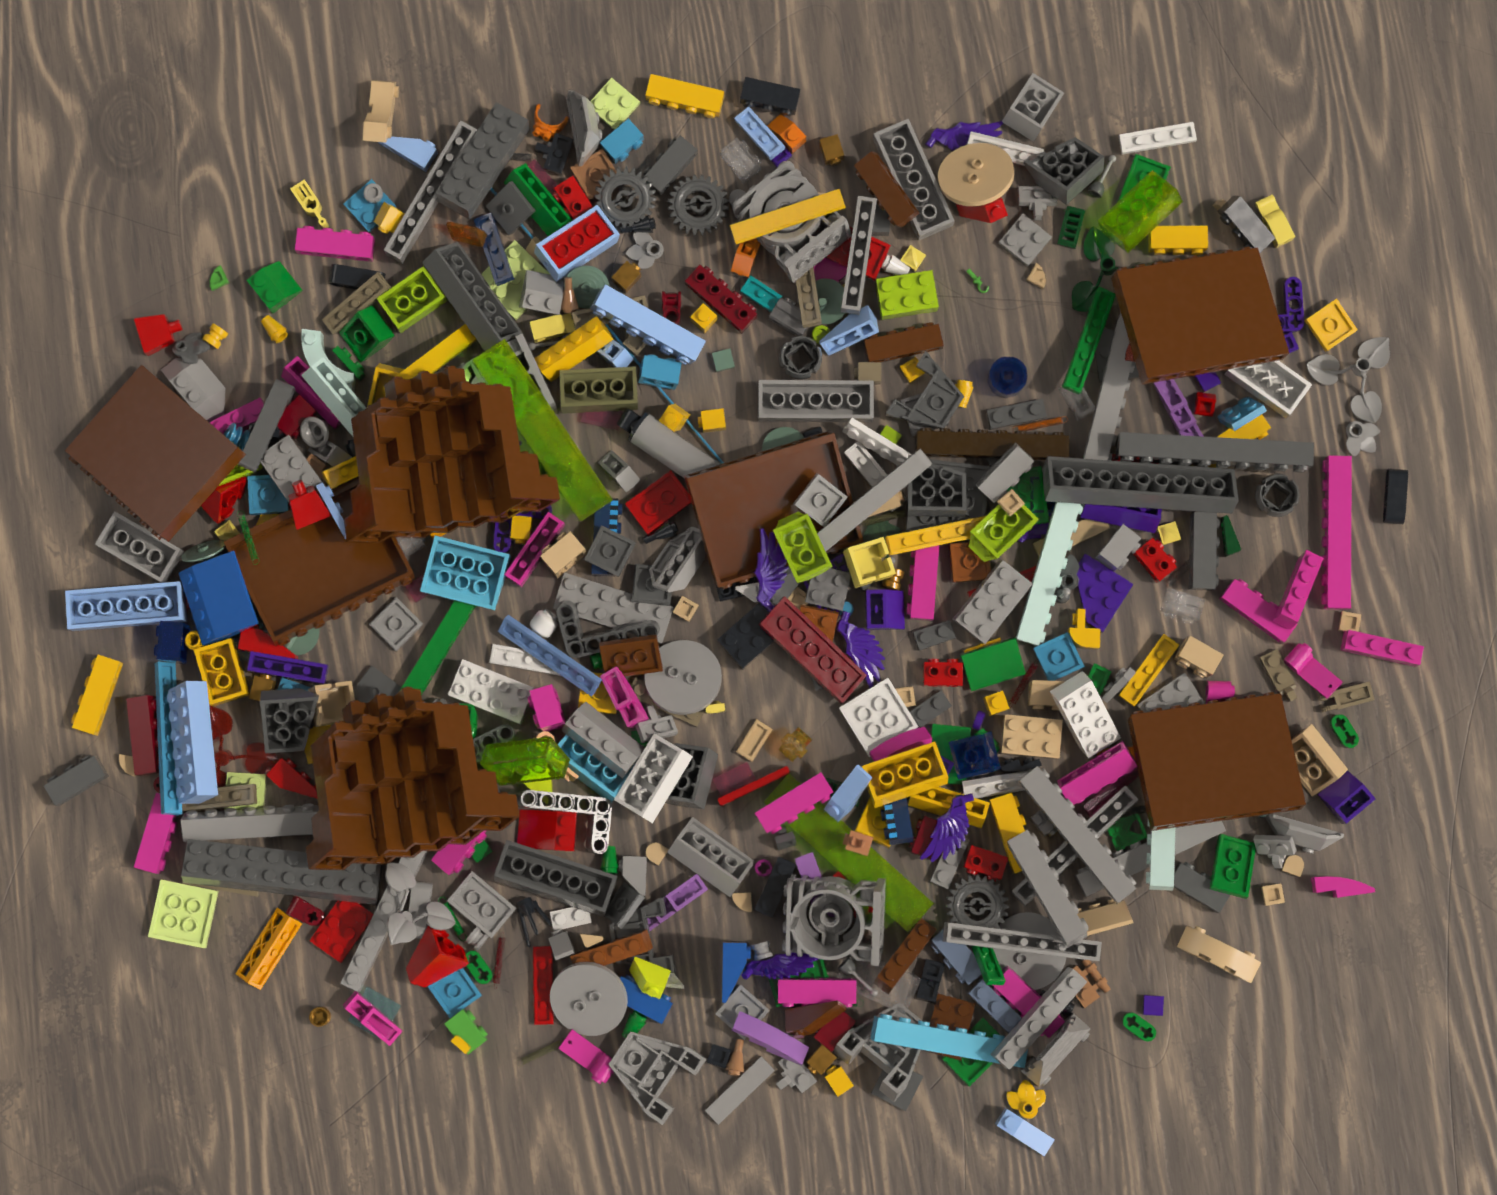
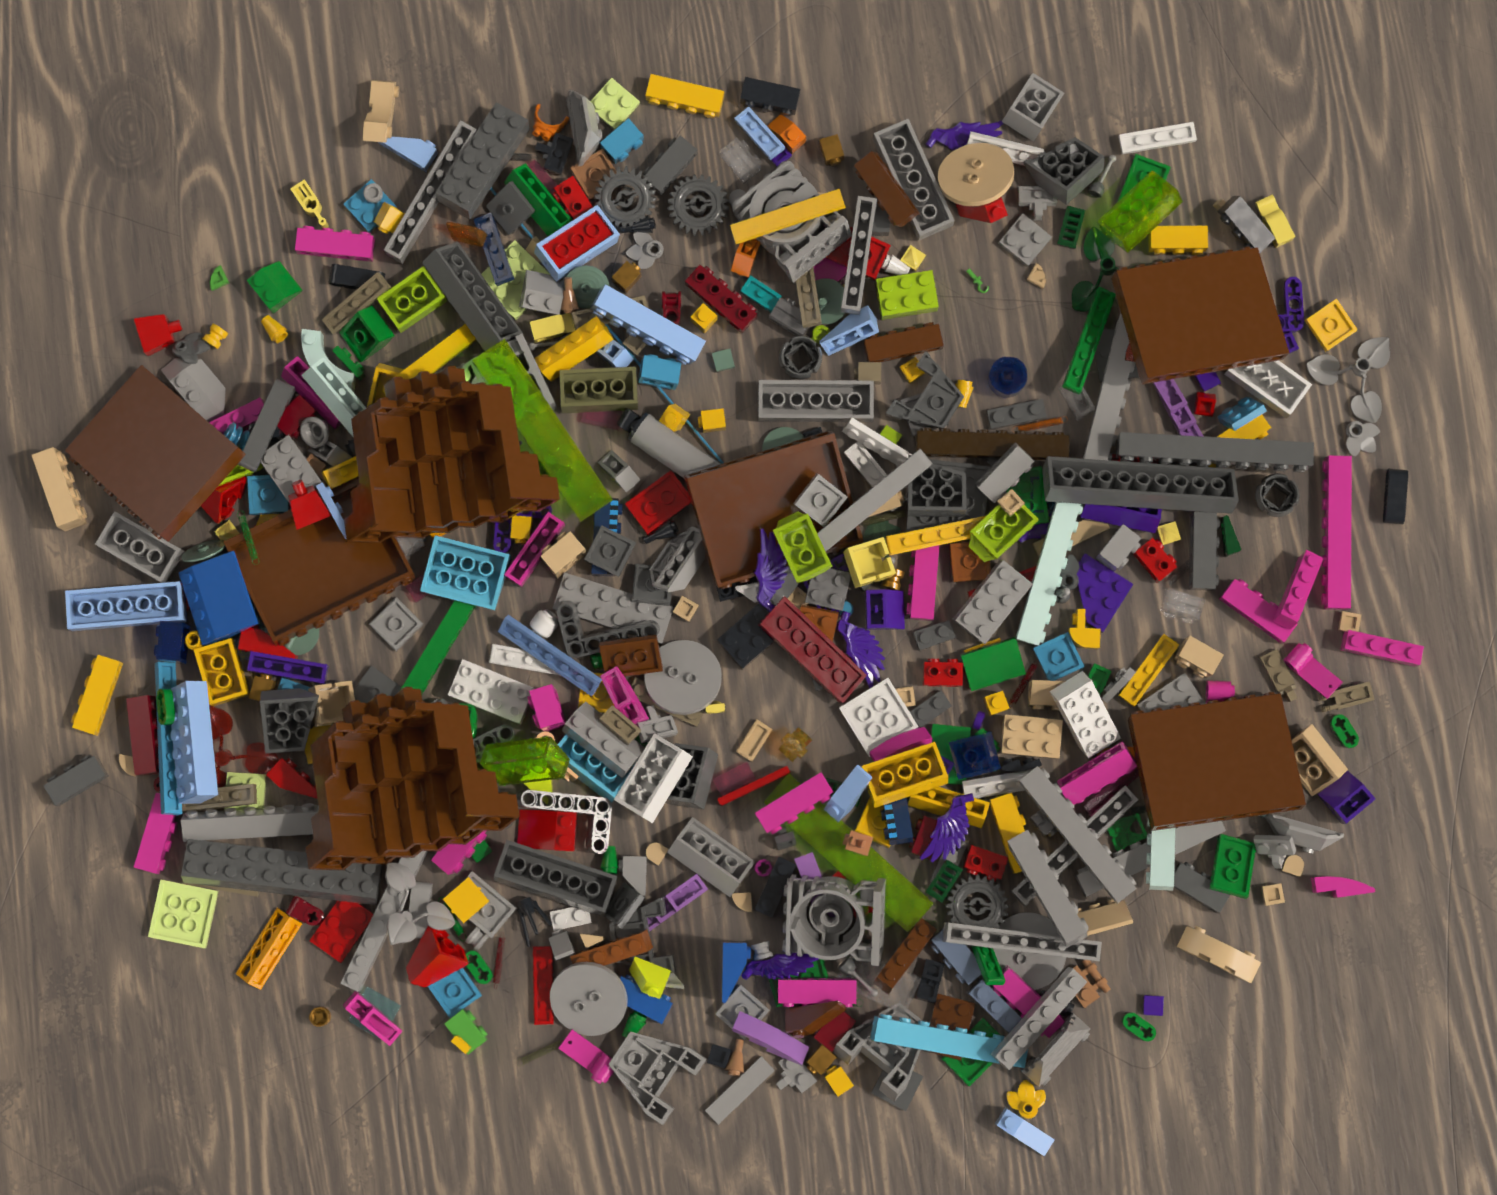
(59, 489): none -> tan brick
(165, 706): none -> green beam
(466, 900): none -> yellow piece
(620, 725): none -> dark tan plate
(955, 868): none -> dark green slope

